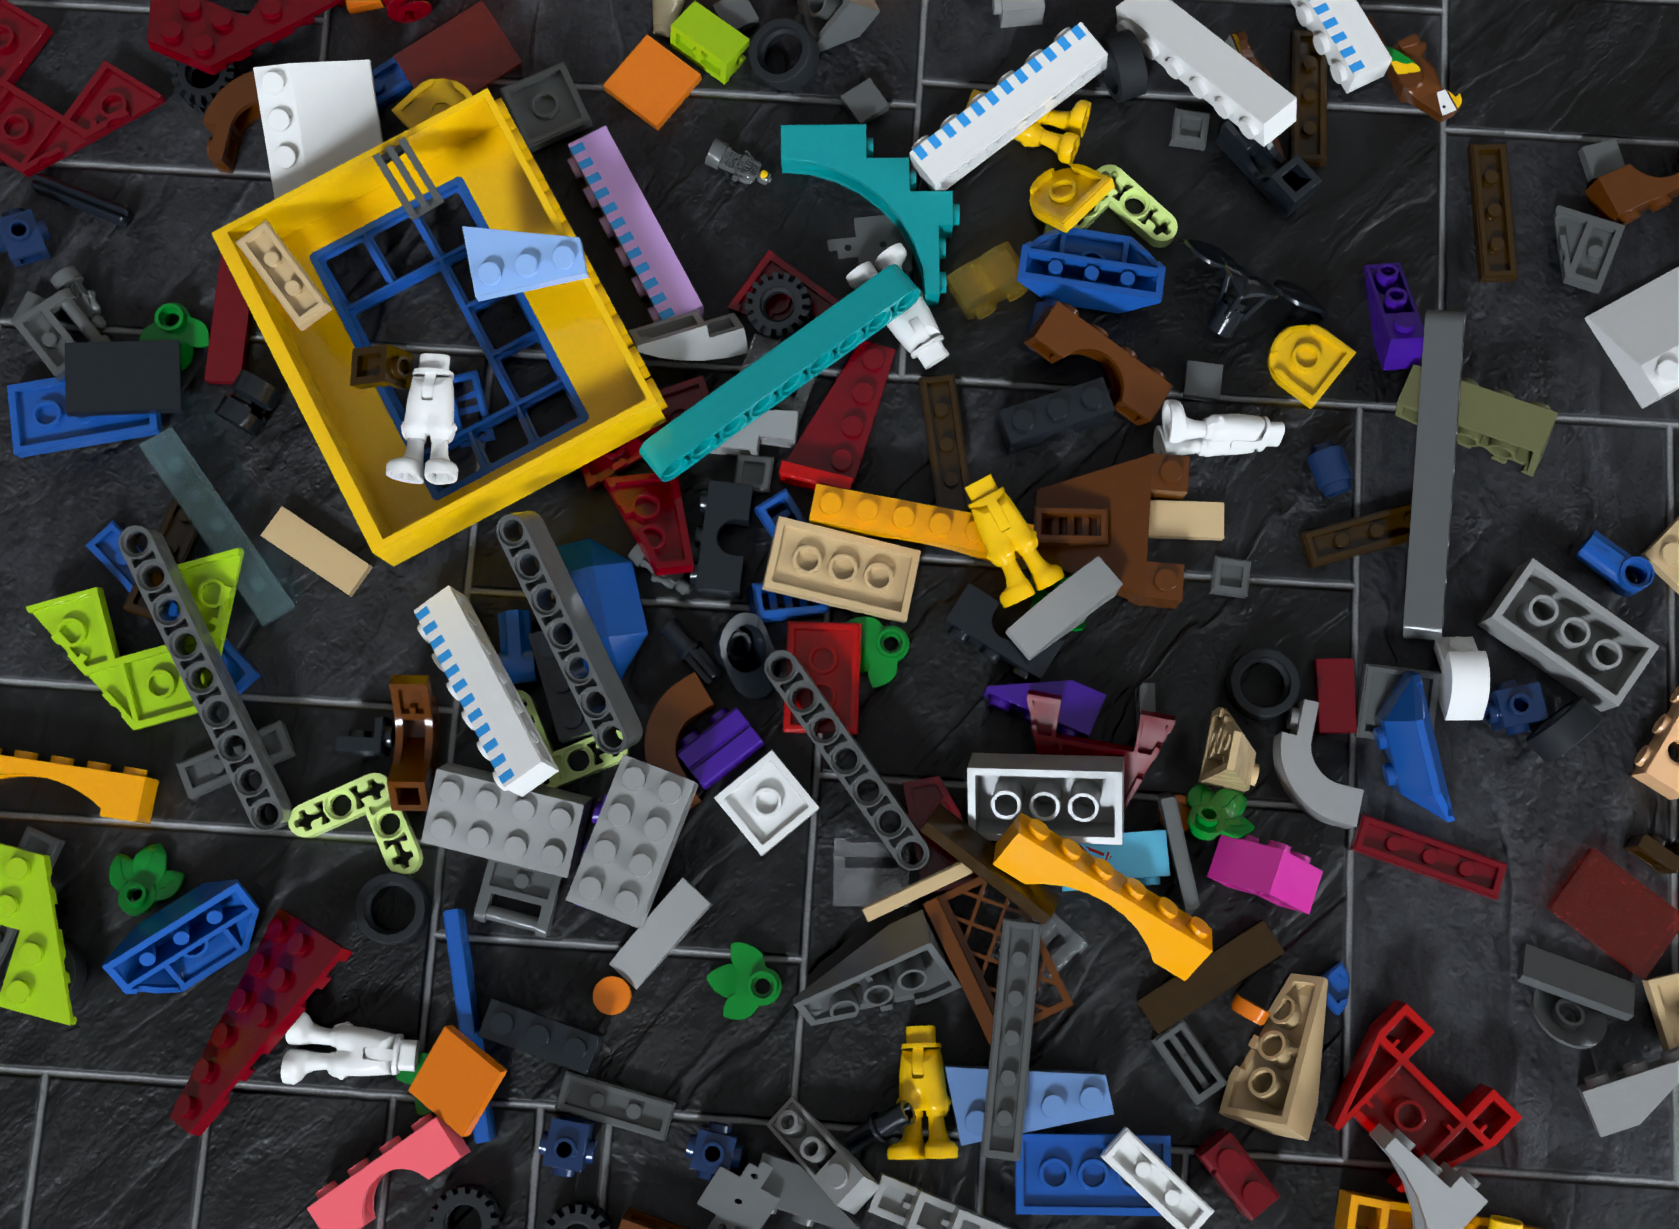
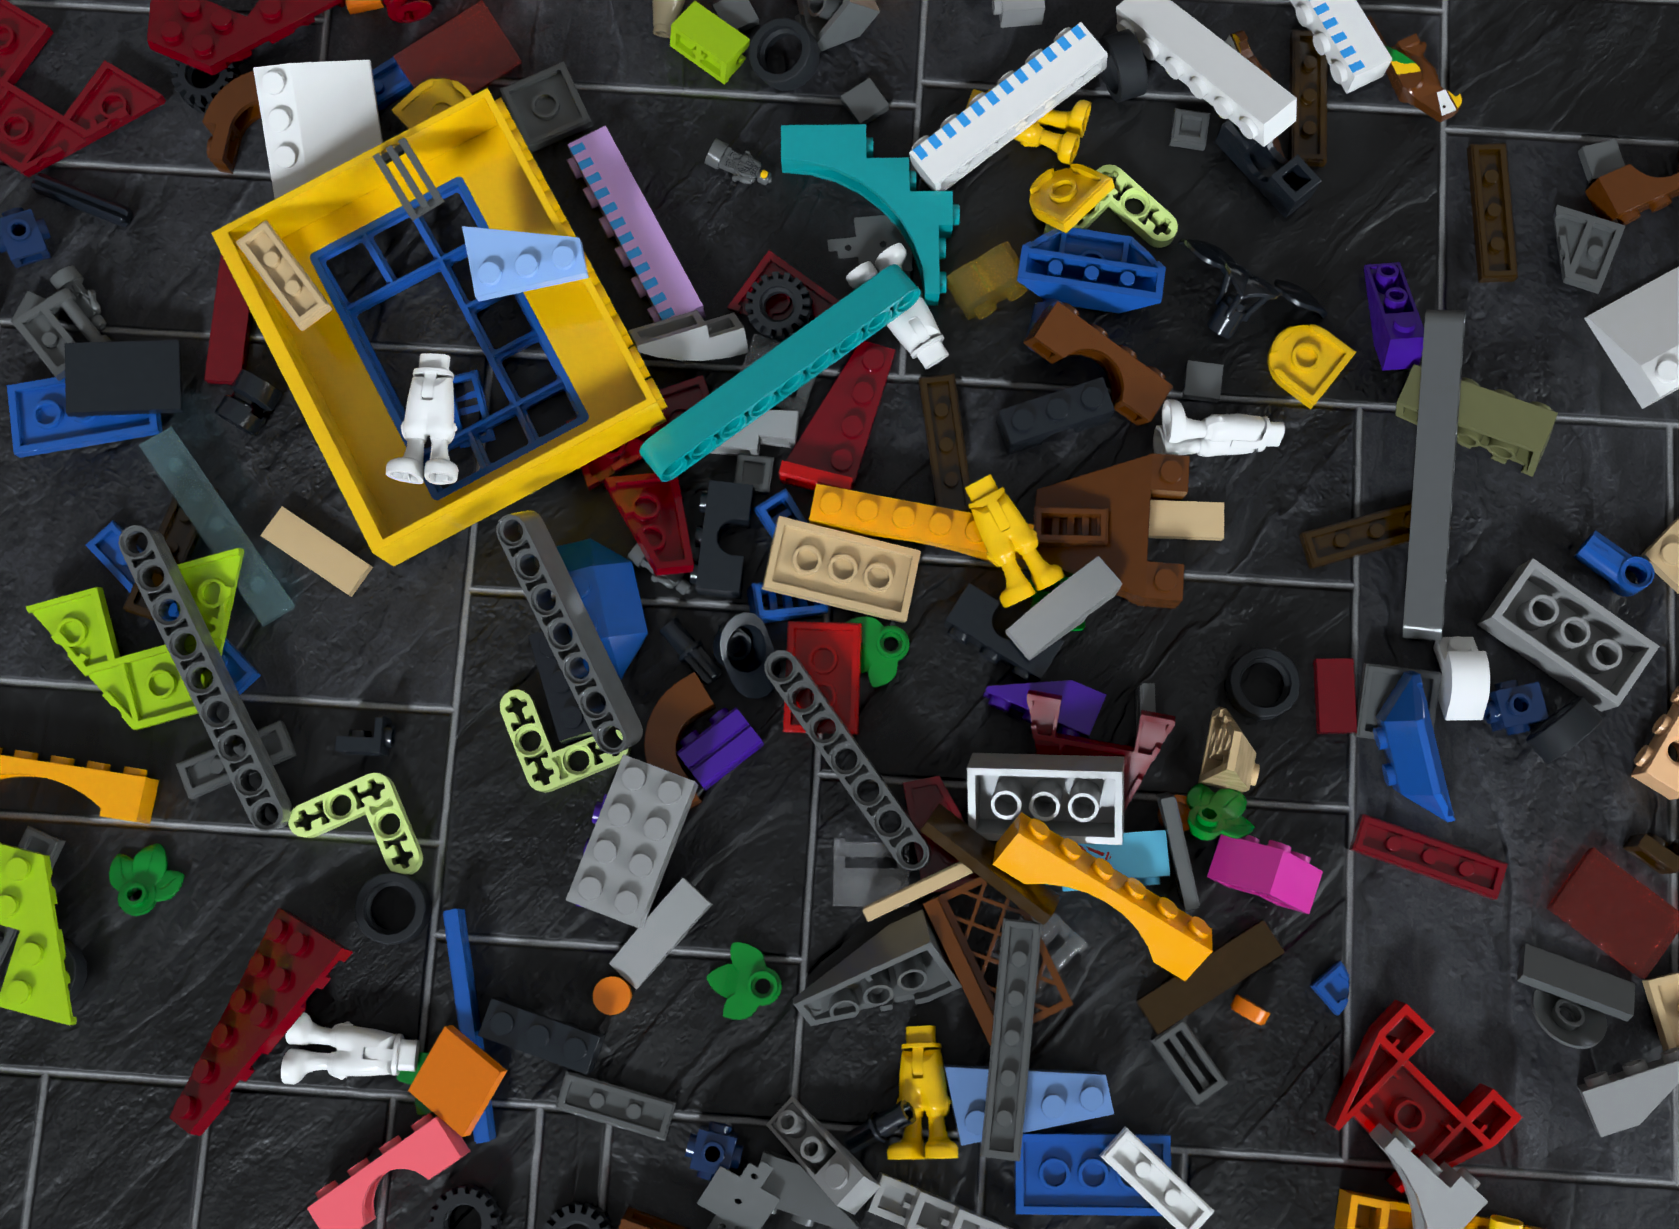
(185, 940): blue wedge -> none
(189, 331): green plate -> none
(381, 367): dark brown bracket -> none
(415, 742): reddish brown arch -> none
(481, 819): light grey brick -> none
(485, 692): white brick -> none
(515, 646): blue piece -> none
(521, 885): dark grey plate -> none
(575, 1132): dark blue brick -> none
(652, 82): orange tile -> none
(766, 803): white plate -> none
(1230, 577): dark grey tile -> none
(1236, 1174): dark red brick -> none
(1281, 1073): tan wedge -> none
(1302, 779): light grey arch -> none
(1330, 469): dark blue brick -> none

